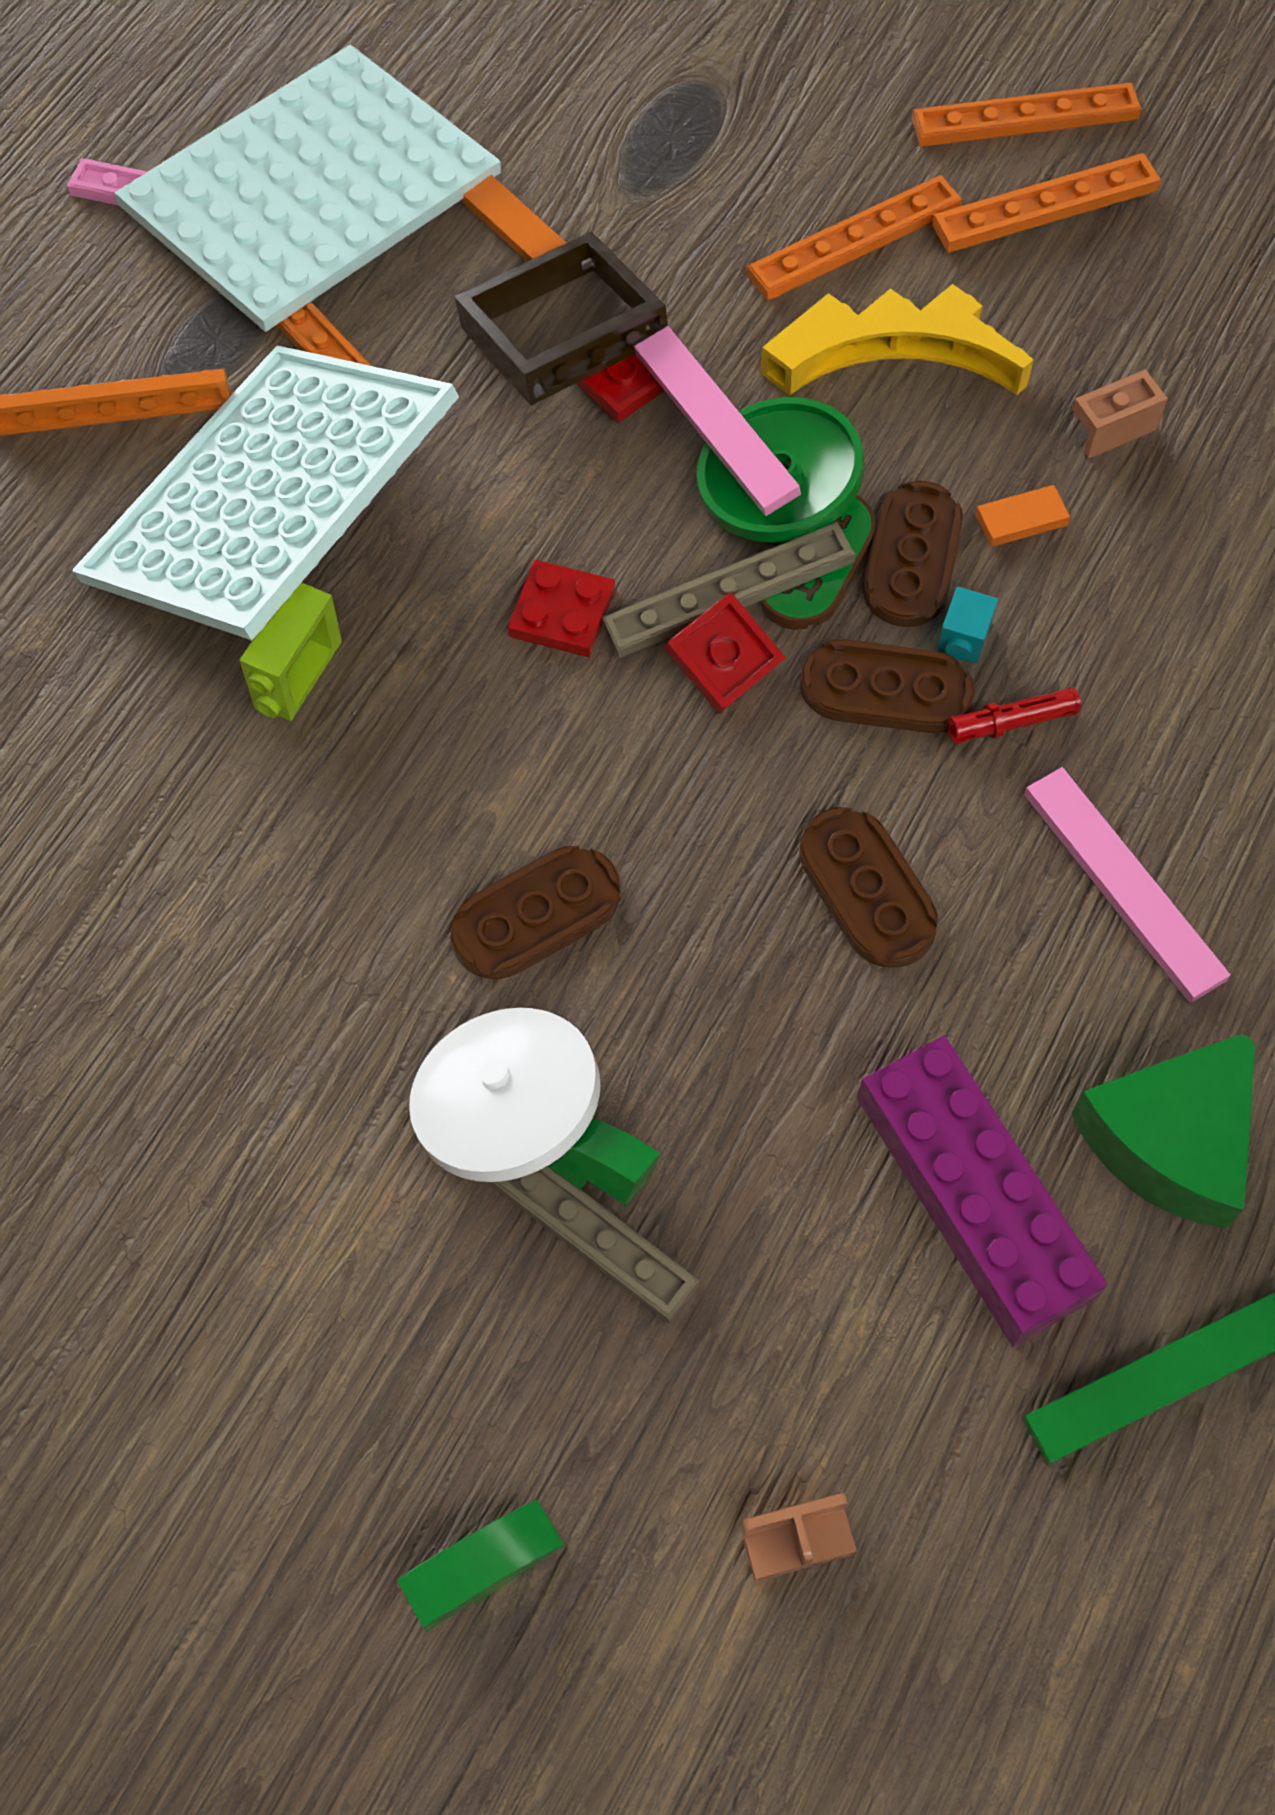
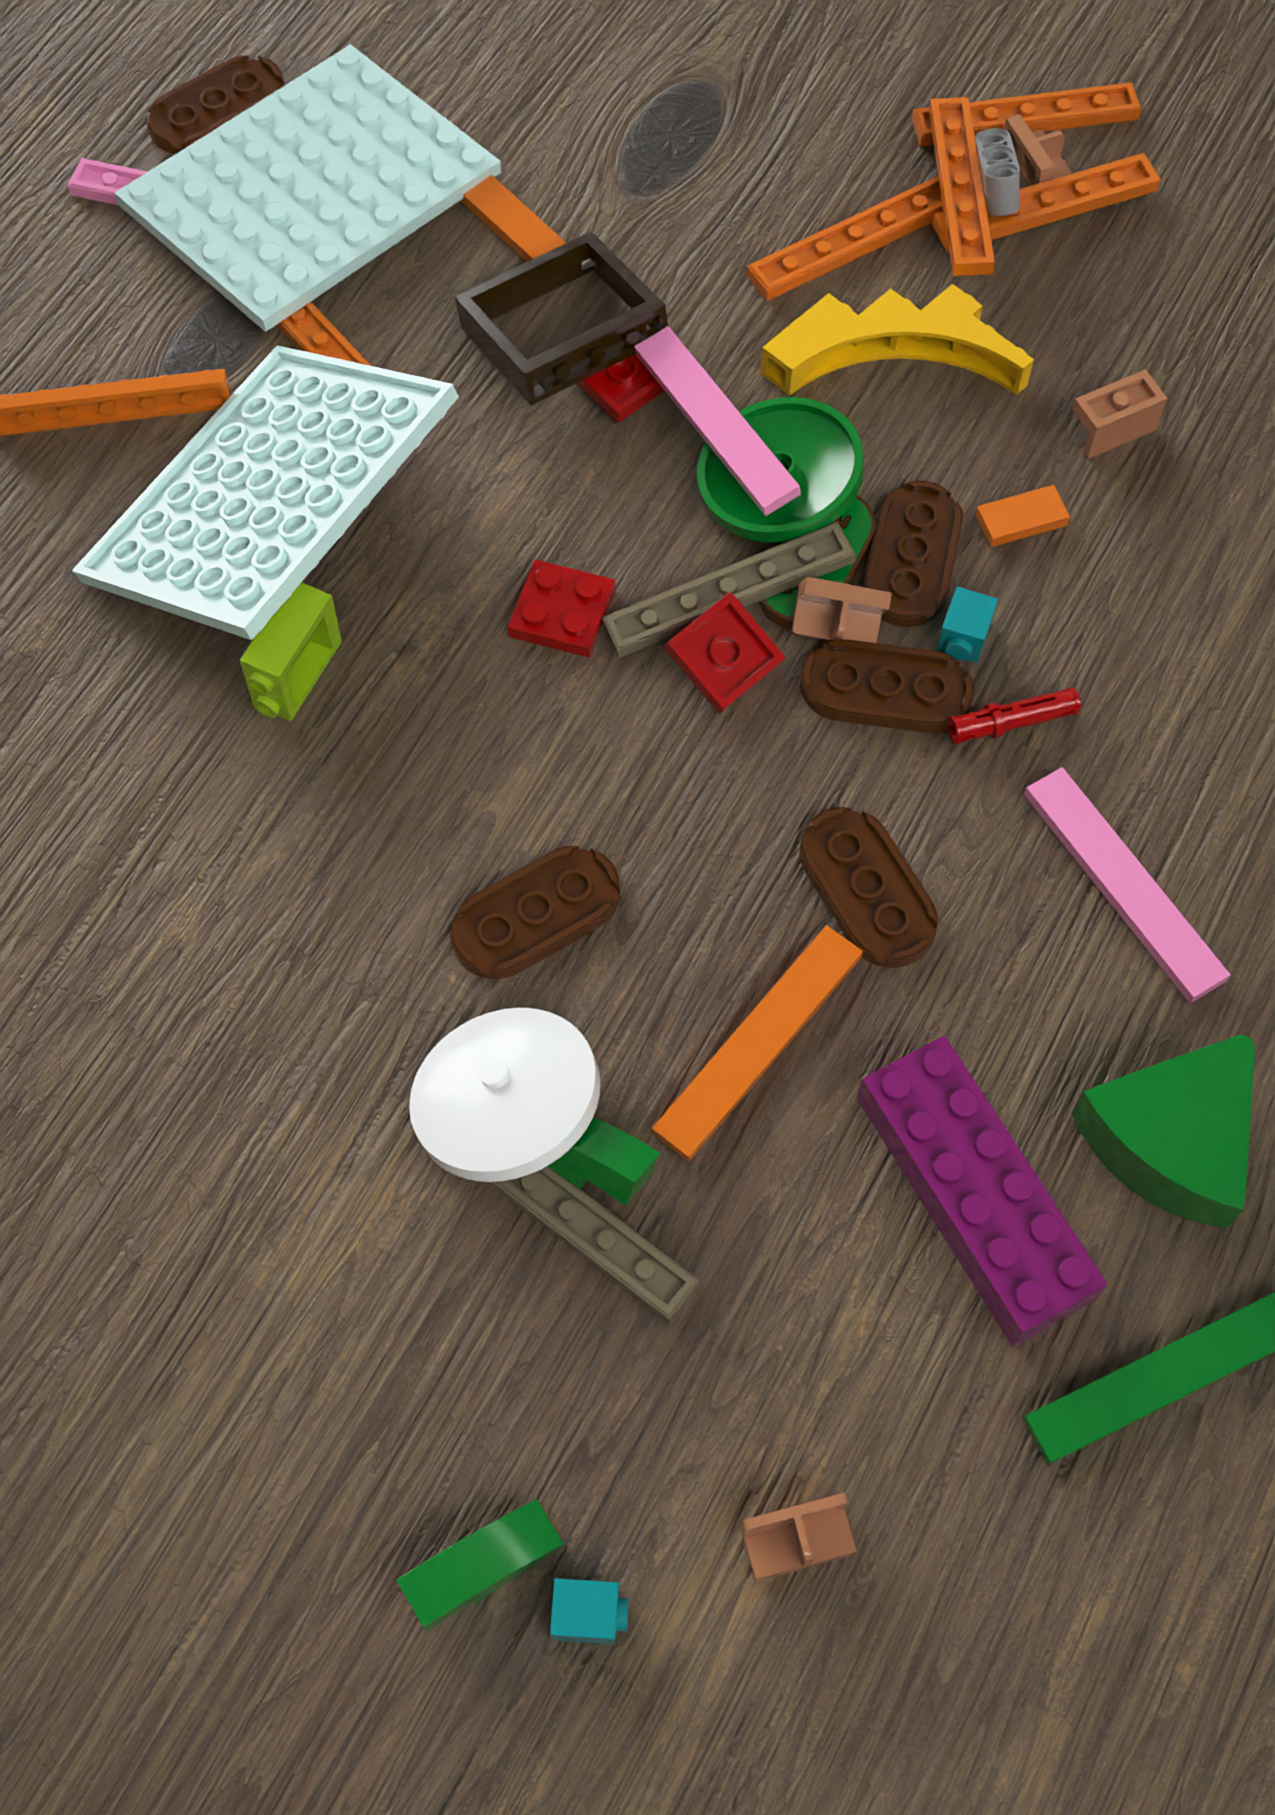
(210, 101): none -> reddish brown tile
(587, 1611): none -> teal brick
(756, 1043): none -> orange tile
(838, 611): none -> nougat panel
(961, 187): none -> orange plate
(998, 171): none -> light grey beam
(1036, 152): none -> nougat panel

